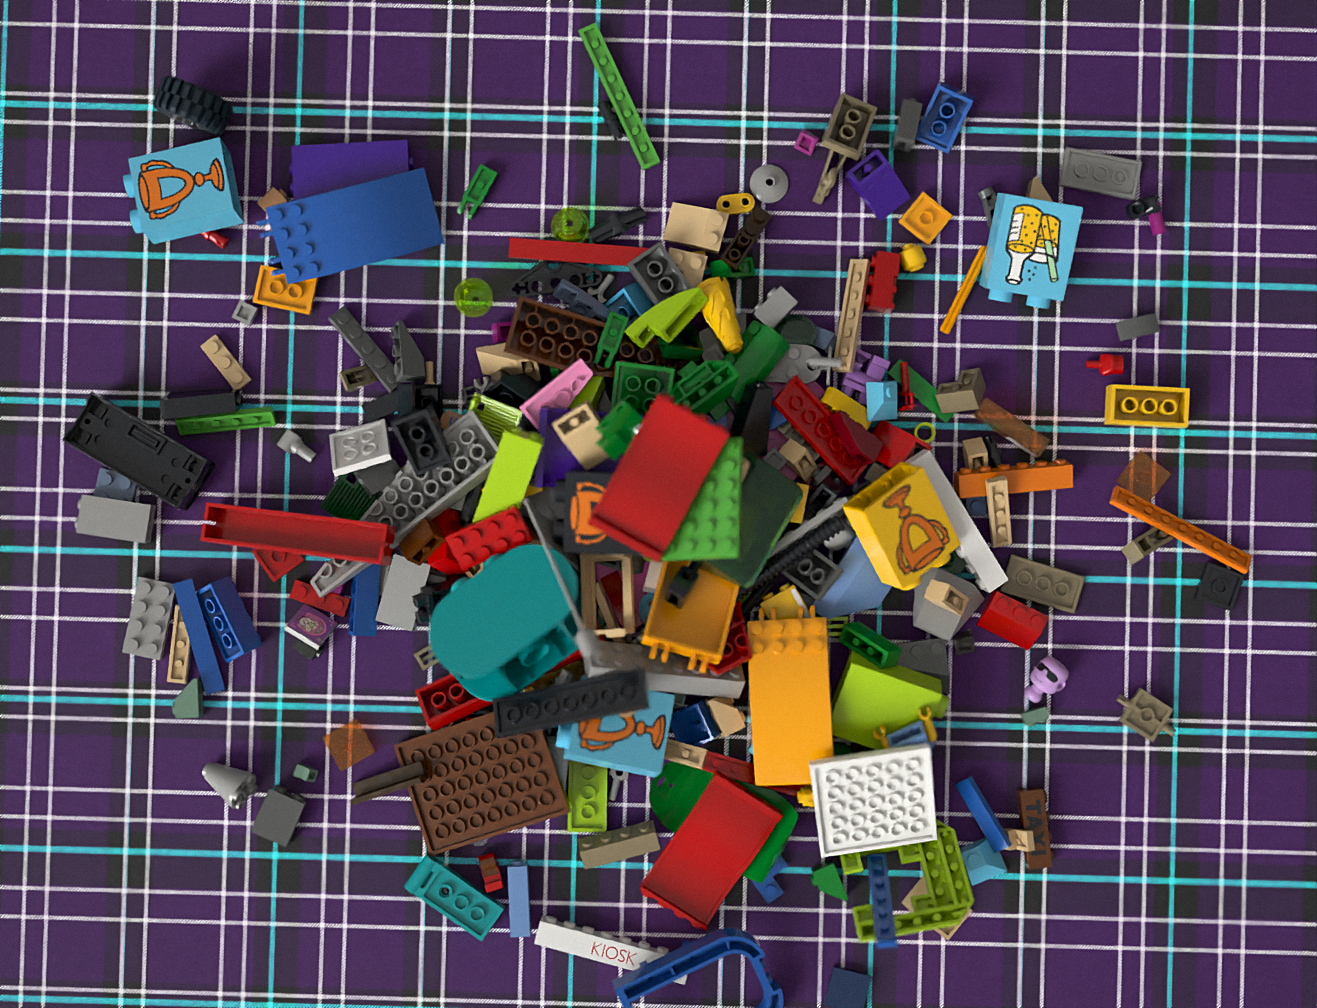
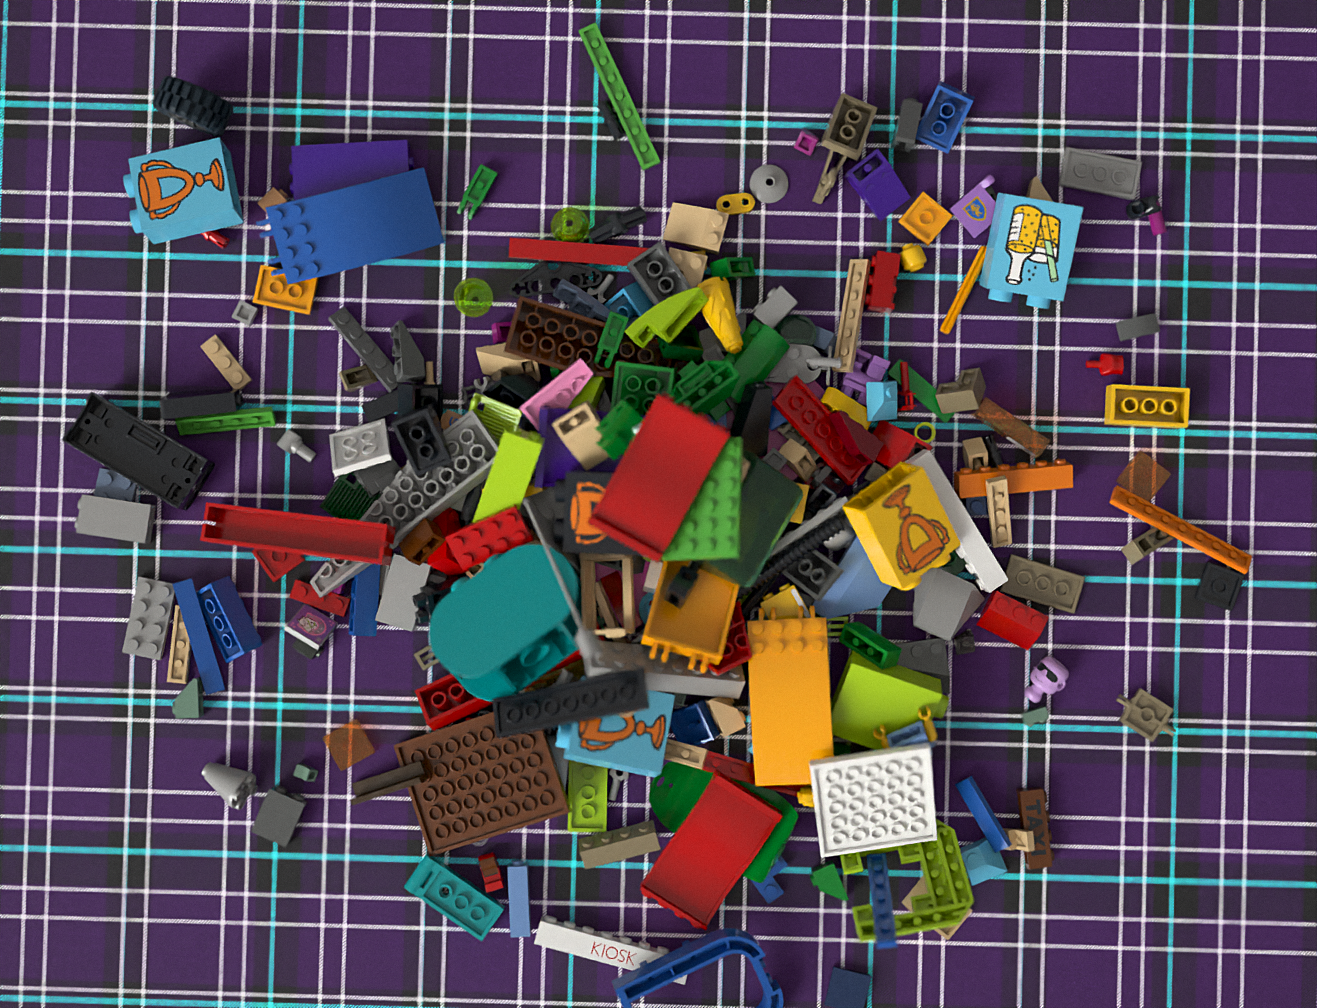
(746, 237): dark brown slope -> none
(946, 597): tan slope -> none
(976, 208): none -> medium lavender flag

